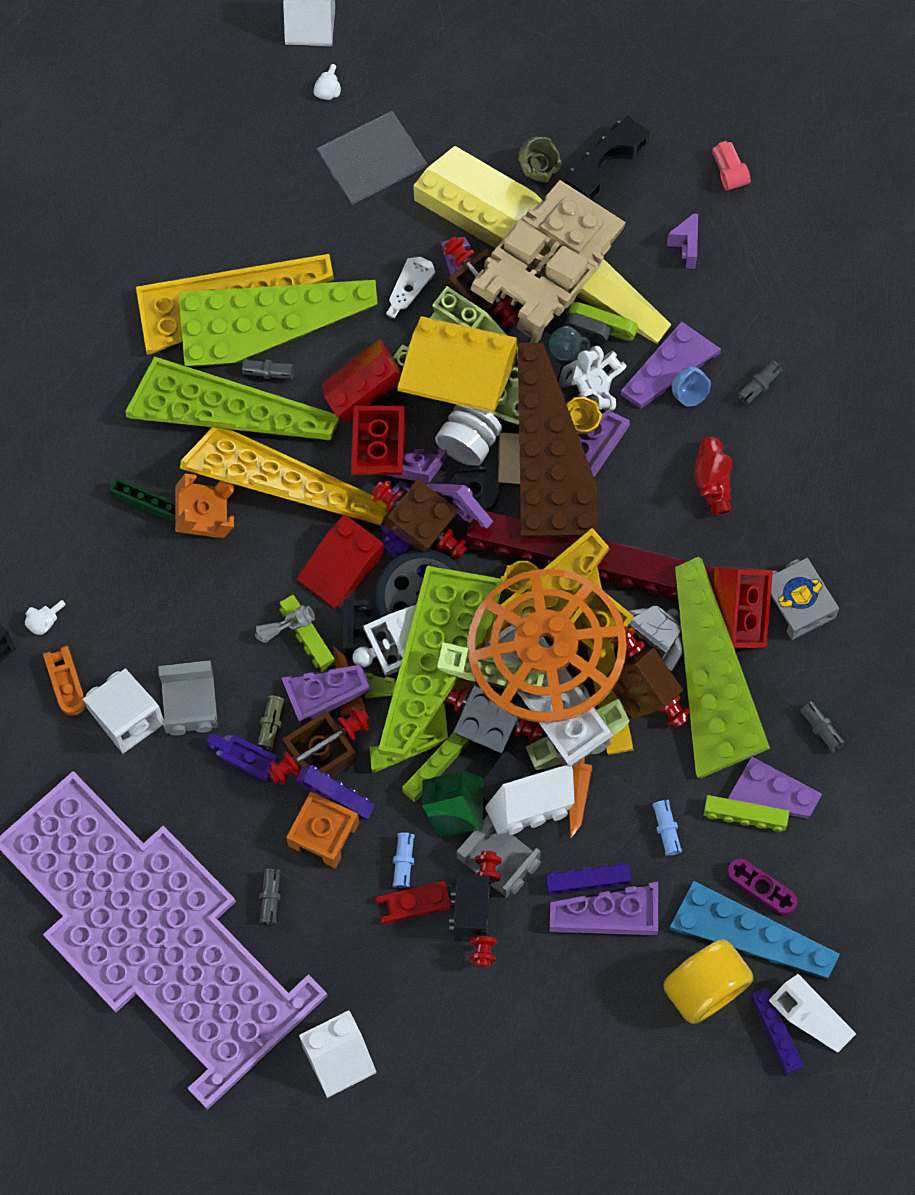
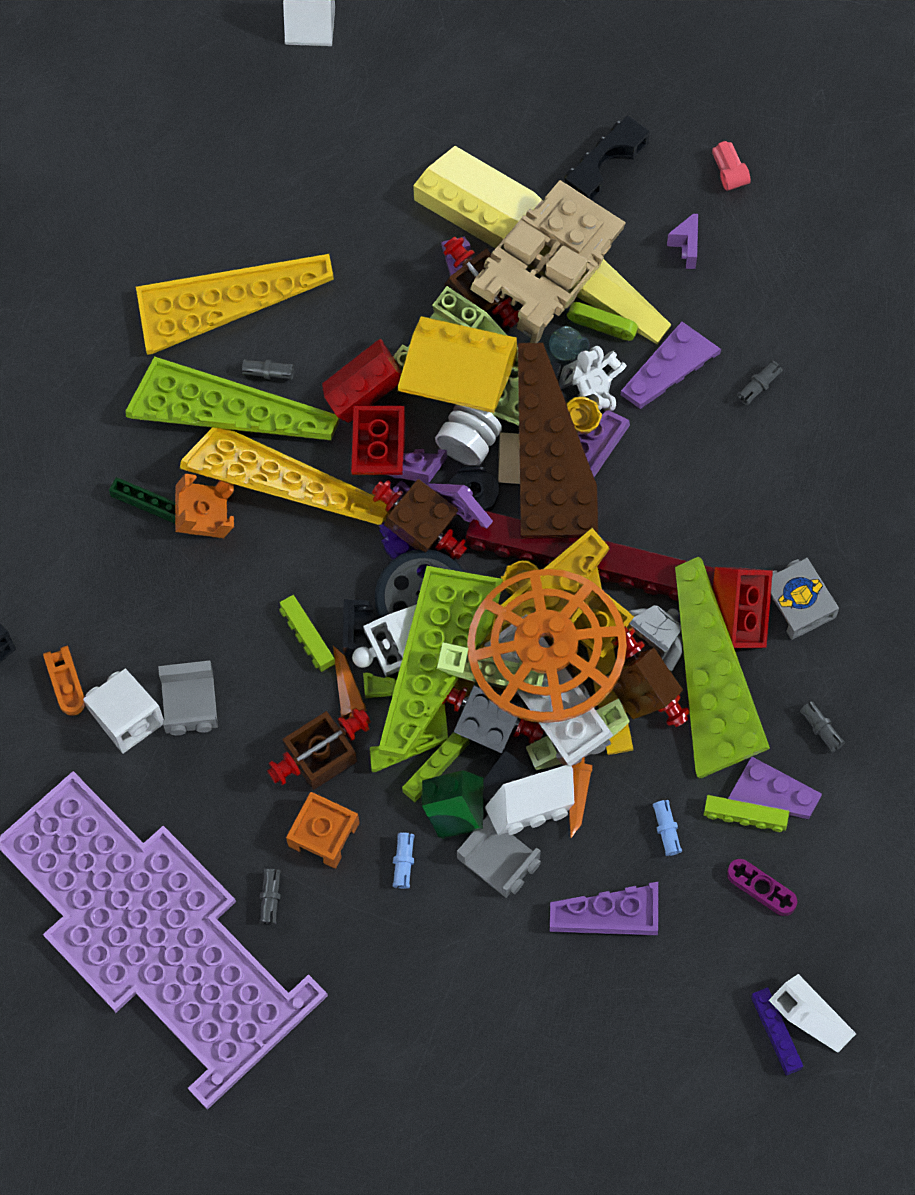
(41, 620): white piece -> none
(242, 755): dark purple hinge -> none
(244, 322): lime wing -> none
(268, 631): light grey piece -> none
(270, 722): olive pin -> none
(325, 691): medium lavender wing -> none
(327, 85): white piece -> none
(334, 791): dark purple piece -> none
(337, 1053): white slope -> none
(341, 562): red slope -> none
(372, 157): clear piece -> none
(411, 277): white piece -> none
(415, 902): red hinge -> none
(471, 909): black brick -> none
(539, 159): olive hair -> none
(588, 879): dark purple piece -> none
(589, 328): dark grey beam -> none
(690, 386): medium blue hair -> none
(708, 981): yellow wheel -> none
(713, 475): red animal -> none
(715, 917): dark azure wing -> none

